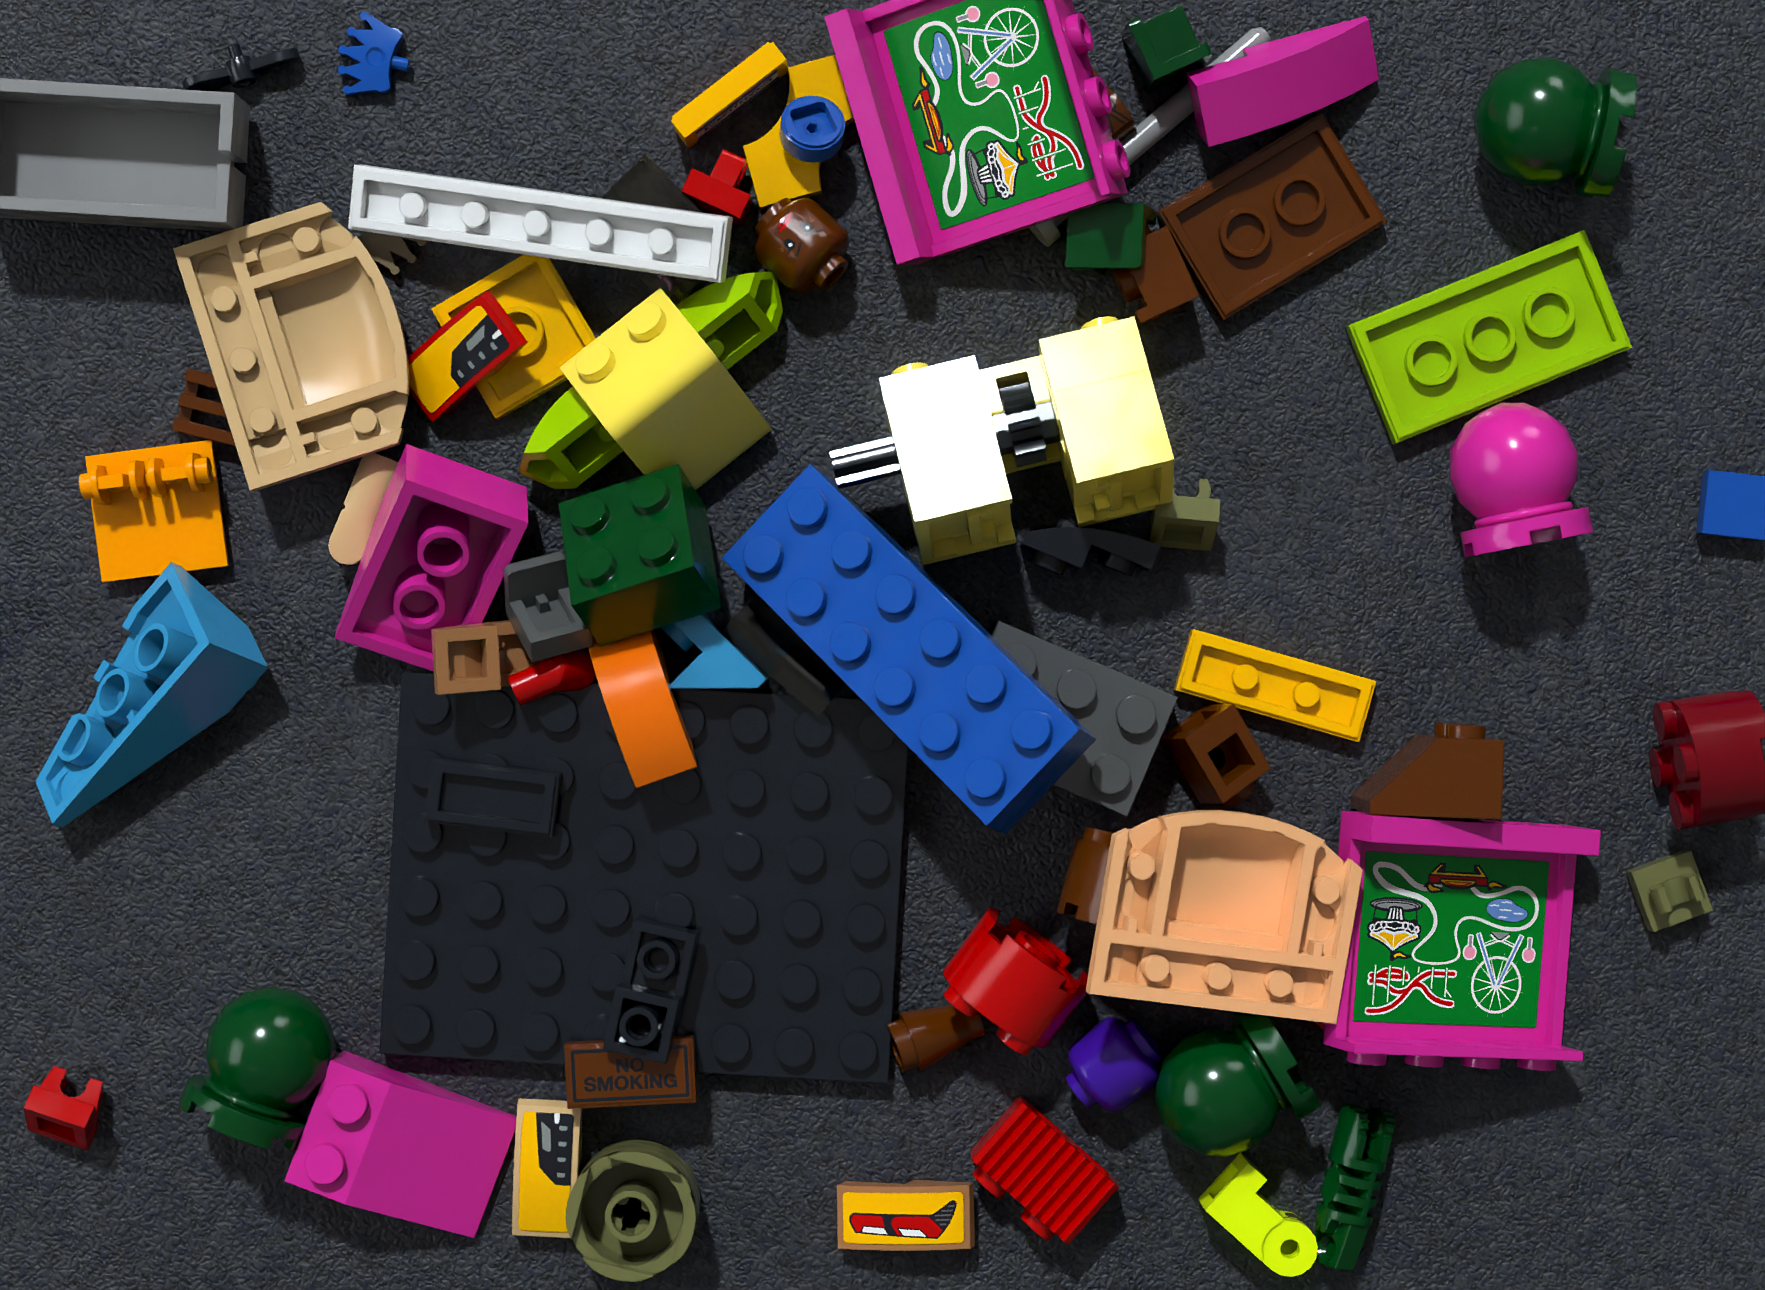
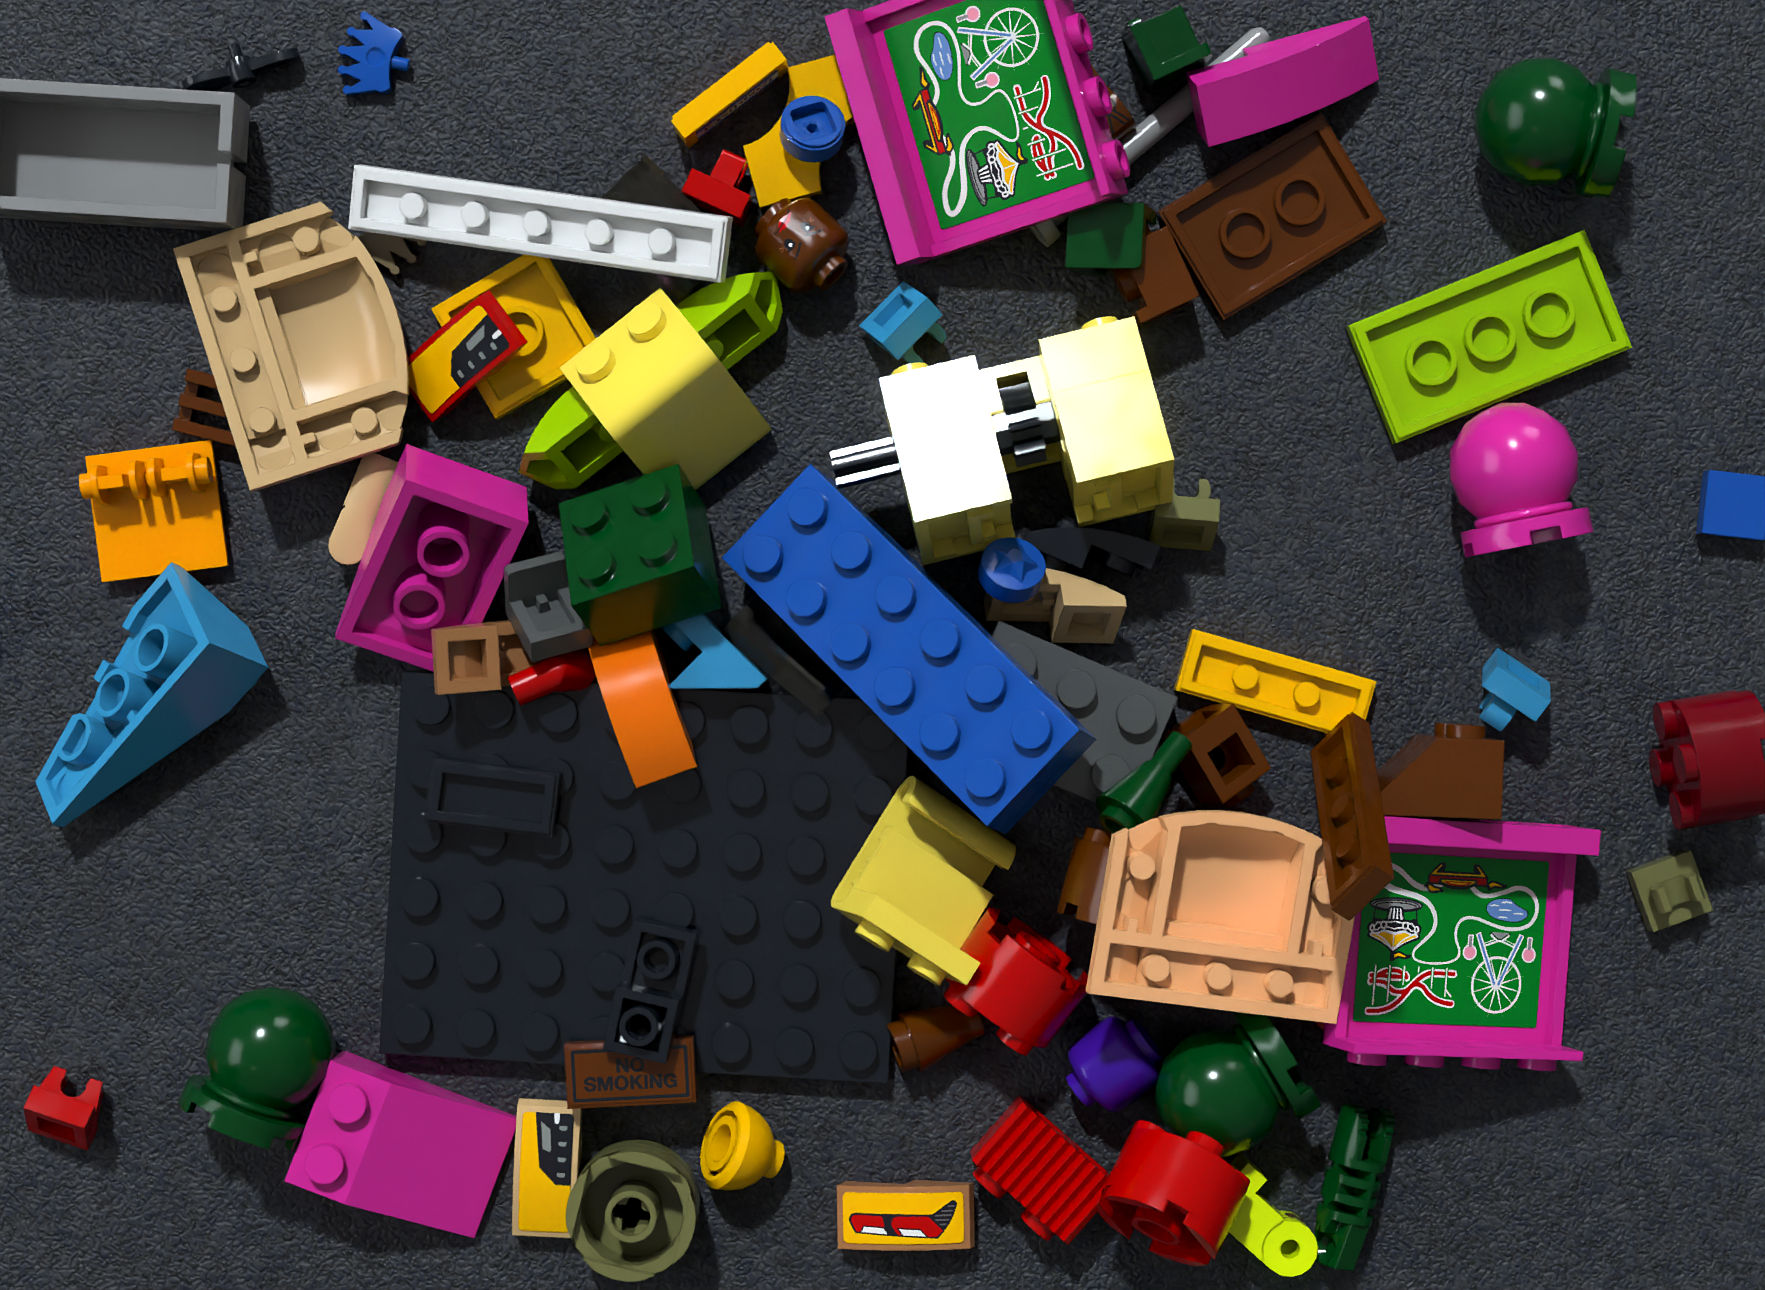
(739, 1149): none -> yellow brick
(902, 321): none -> dark azure tile
(923, 881): none -> light yellow piece
(1011, 570): none -> blue tile
(1070, 604): none -> tan slope
(1143, 790): none -> dark green cone
(1173, 1193): none -> red brick
(1351, 816): none -> reddish brown tile
(1511, 689): none -> dark azure tile

